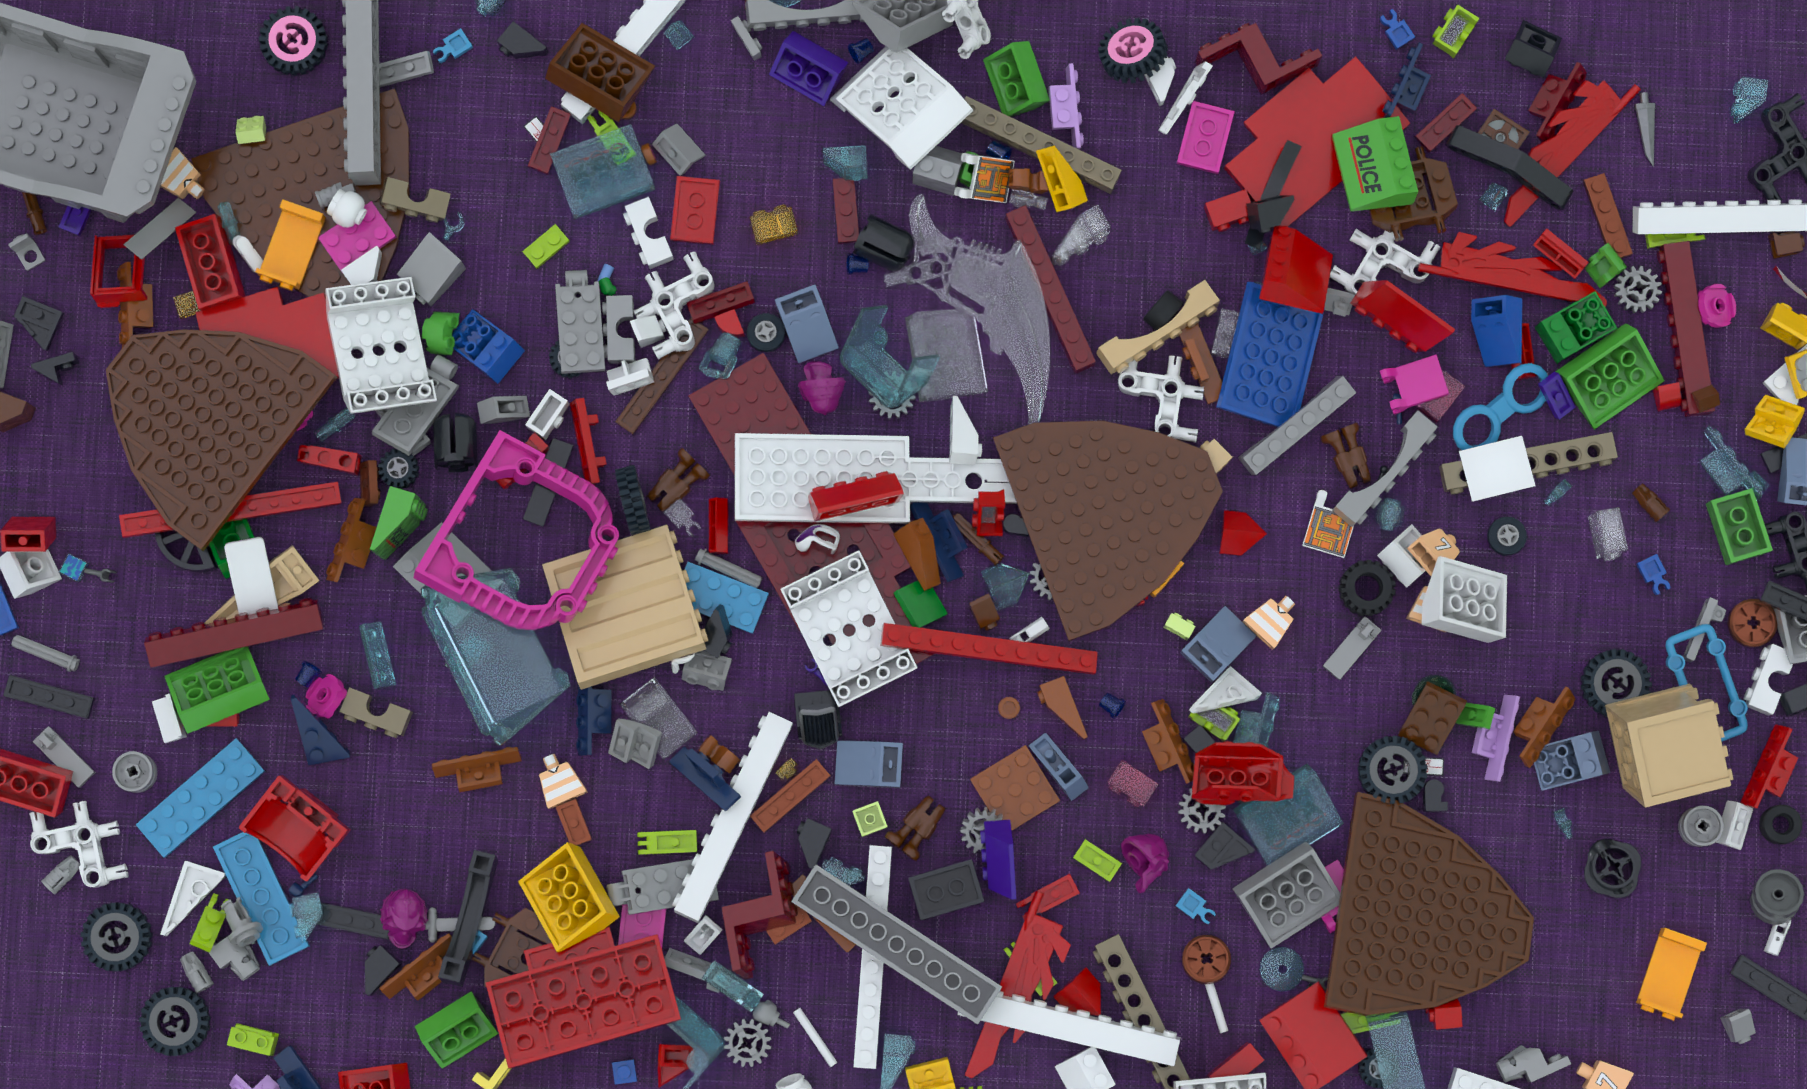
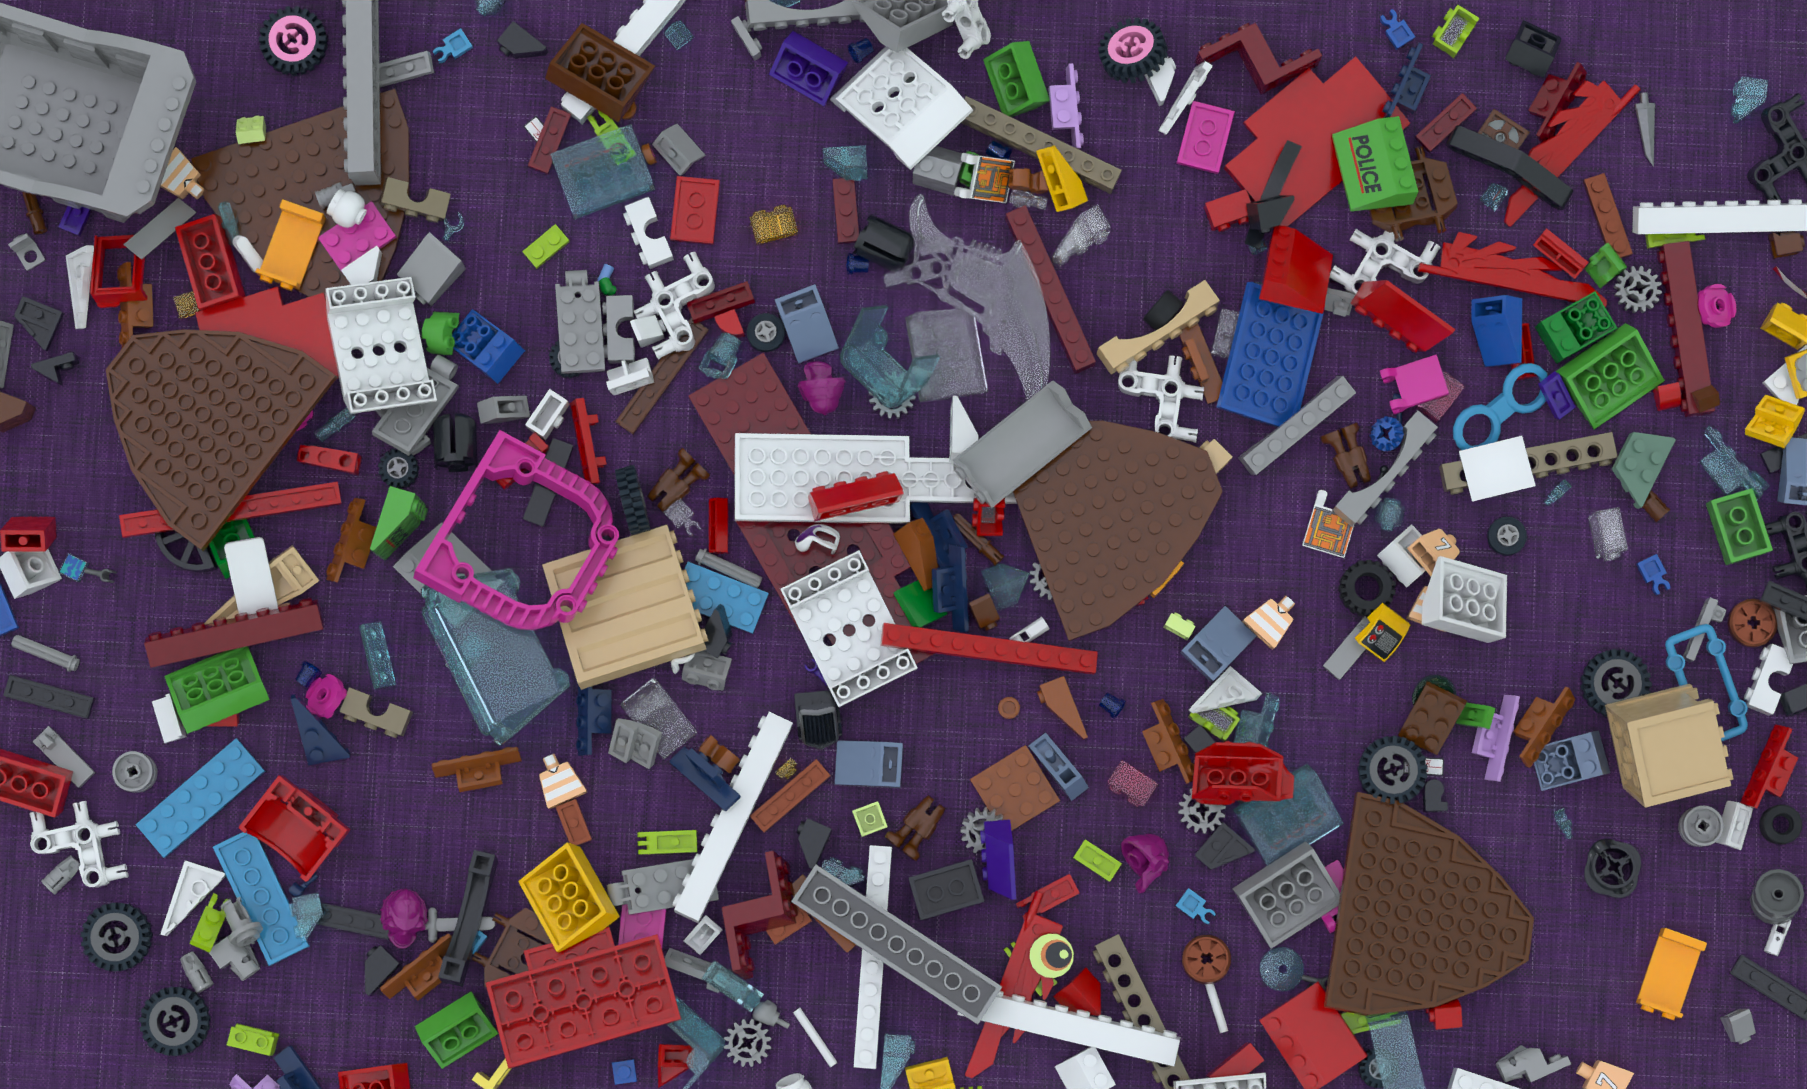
(79, 273): none -> white wing
(368, 482): copper plate -> none
(951, 588): none -> dark blue bracket
(1015, 525): black leg -> none
(1021, 444): none -> light grey cylinder
(1051, 955): none -> tile
(1239, 533): red slope -> none
(1383, 632): none -> slope
(1395, 434): none -> blue gear
(1641, 463): none -> sand green wing

